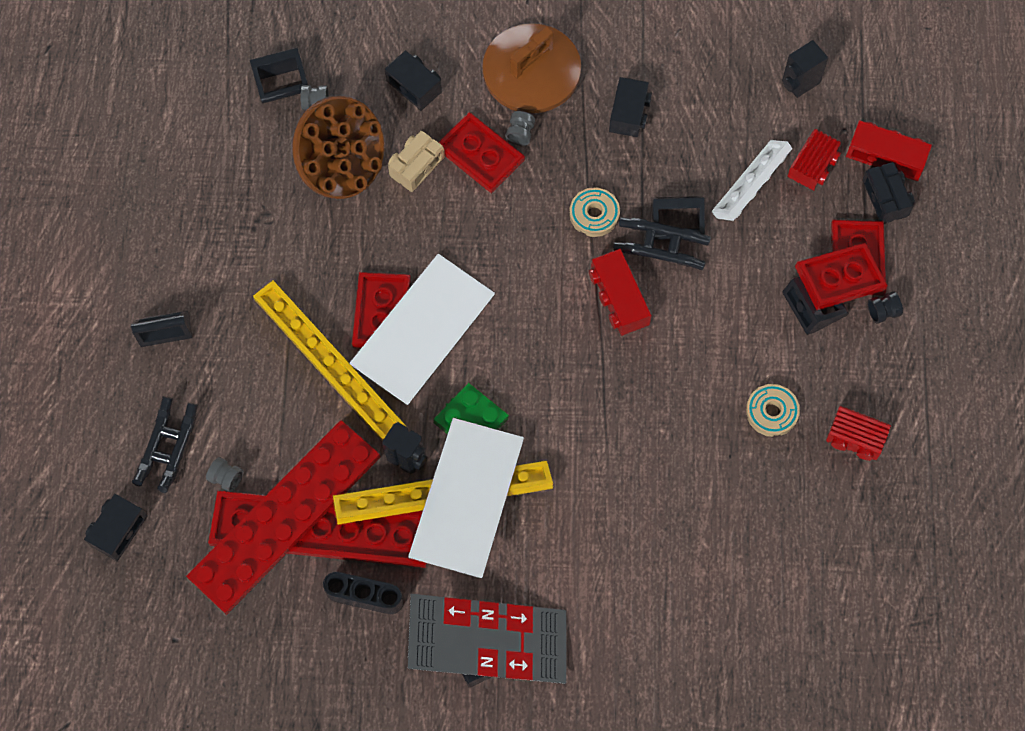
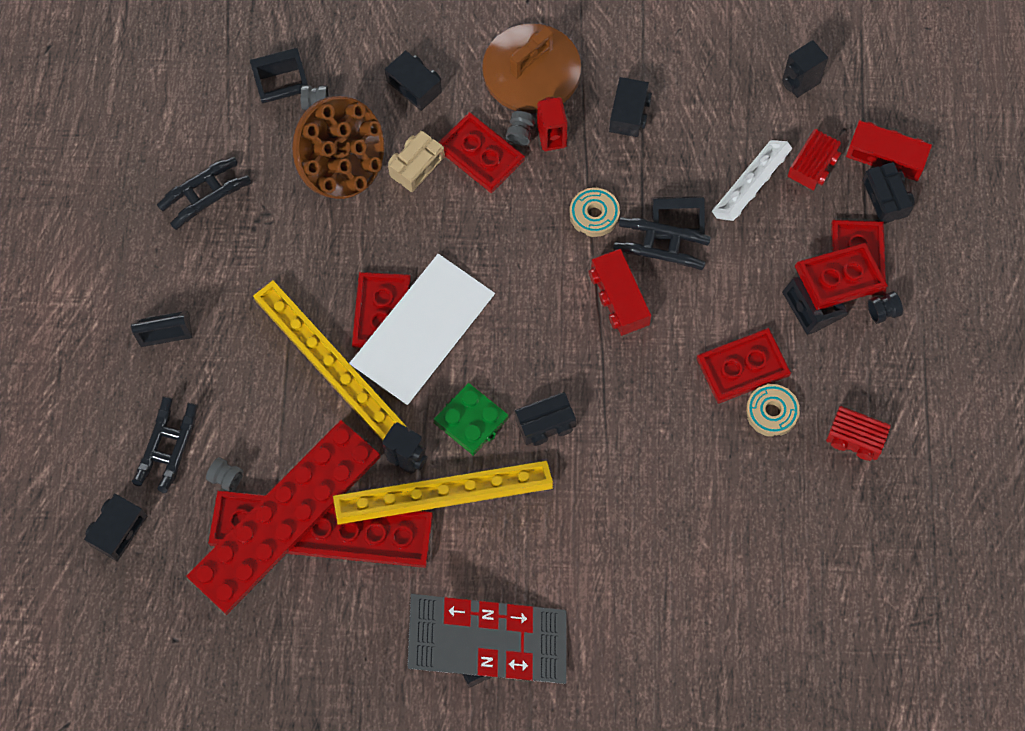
(199, 204): none -> black piece
(353, 584): black beam -> none
(466, 498): white sticker -> none
(545, 419): none -> black brick
(552, 123): none -> red brick
(743, 365): none -> red tile

